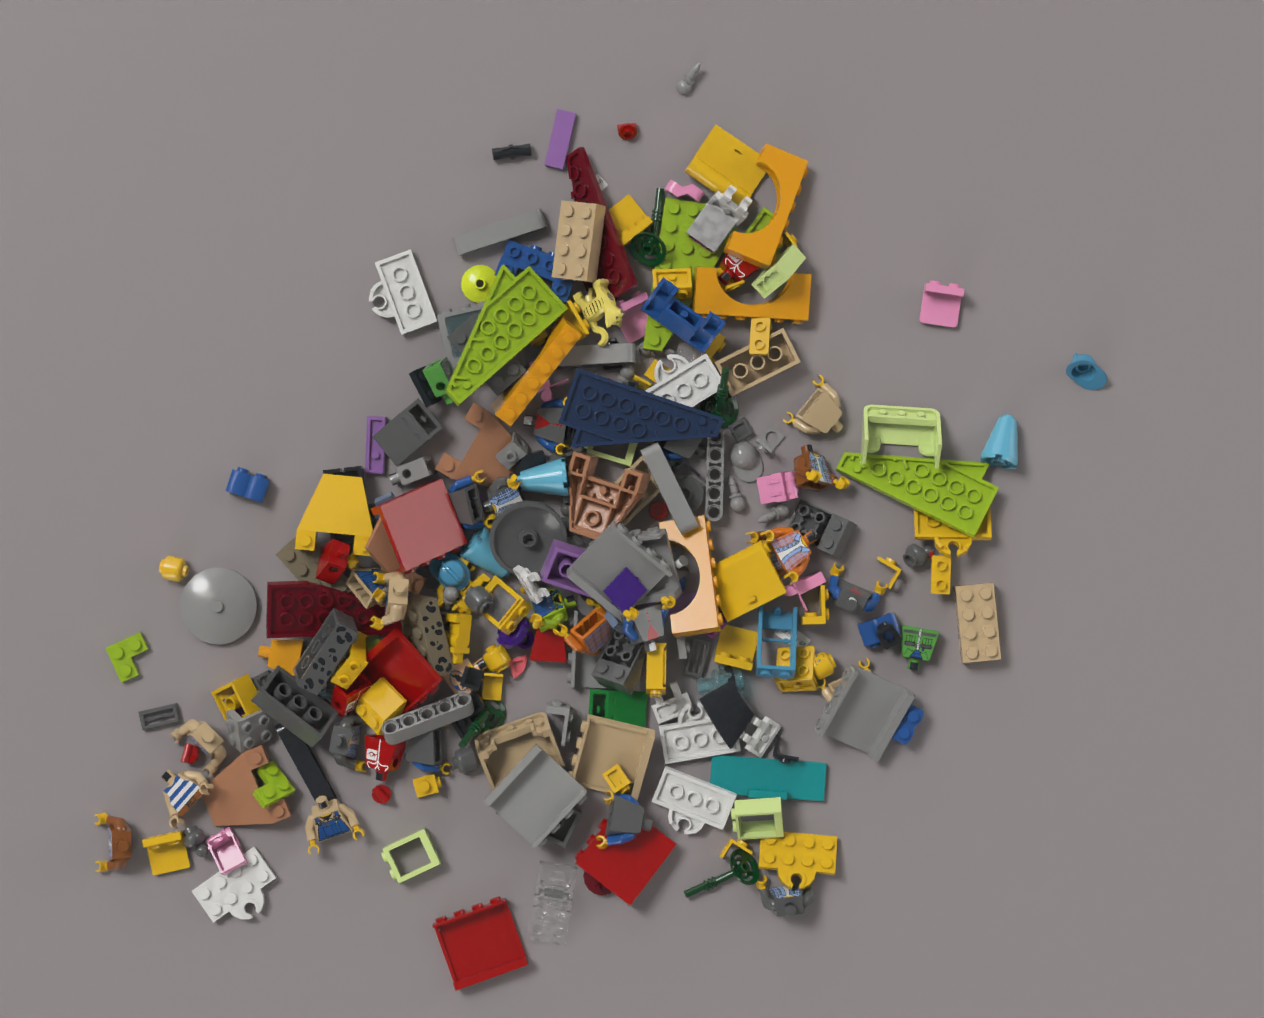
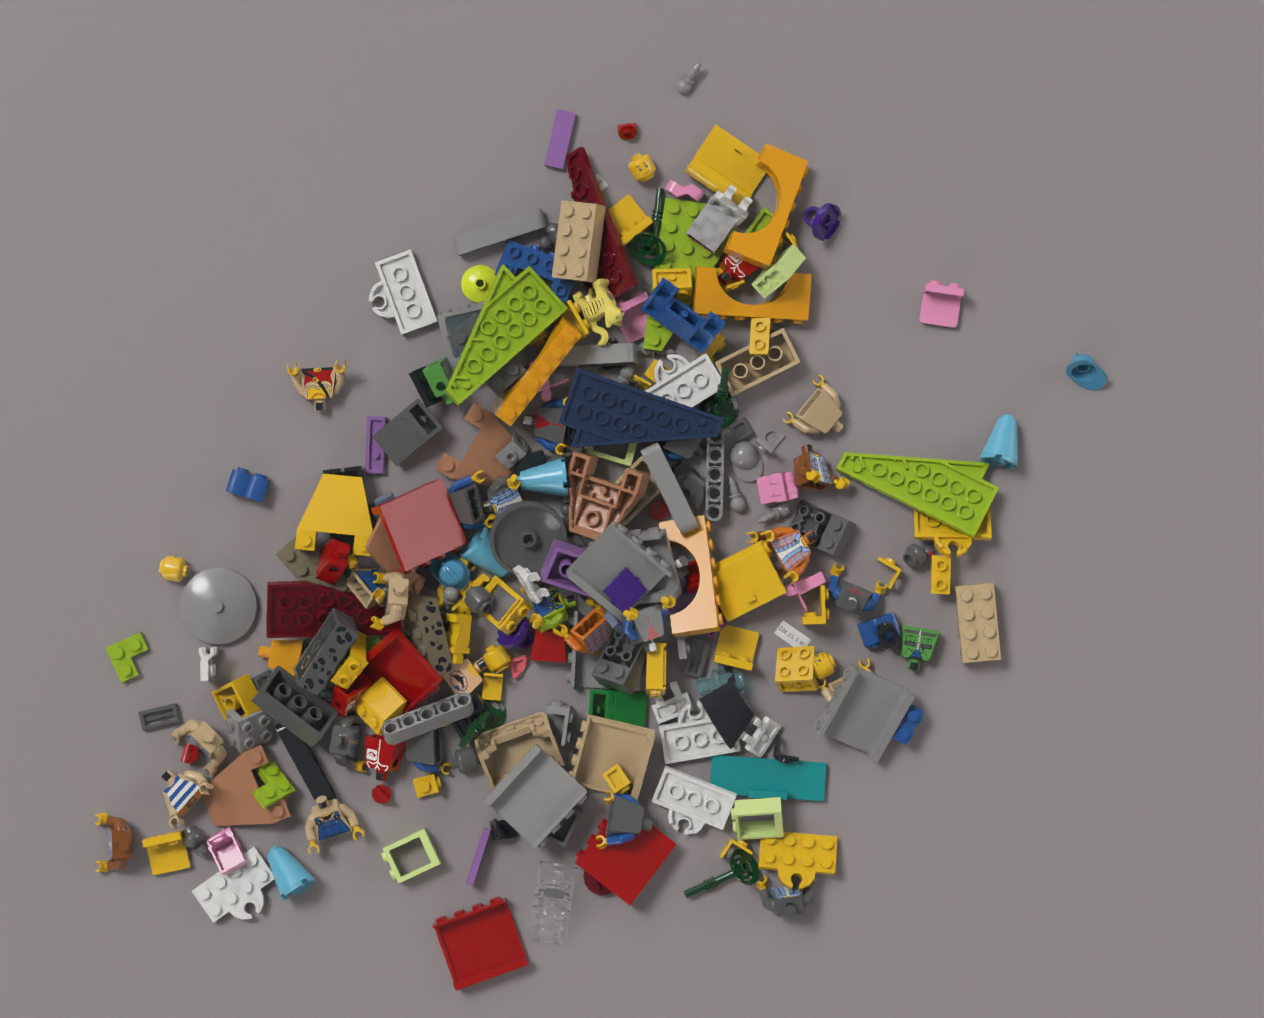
(207, 668): none -> white plate
(288, 873): none -> medium azure cone
(318, 383): none -> torso
(419, 470): light grey torso -> none
(472, 678): black panel -> none
(478, 856): none -> medium lavender tile
(502, 830): none -> black bracket
(511, 151): black pin -> none
(545, 242): none -> dark grey animal
(641, 167): none -> yellow head
(693, 577): none -> red bracket
(781, 622): dark azure door -> none
(825, 222): none -> dark purple tile
(901, 427): yellowish green windscreen -> none

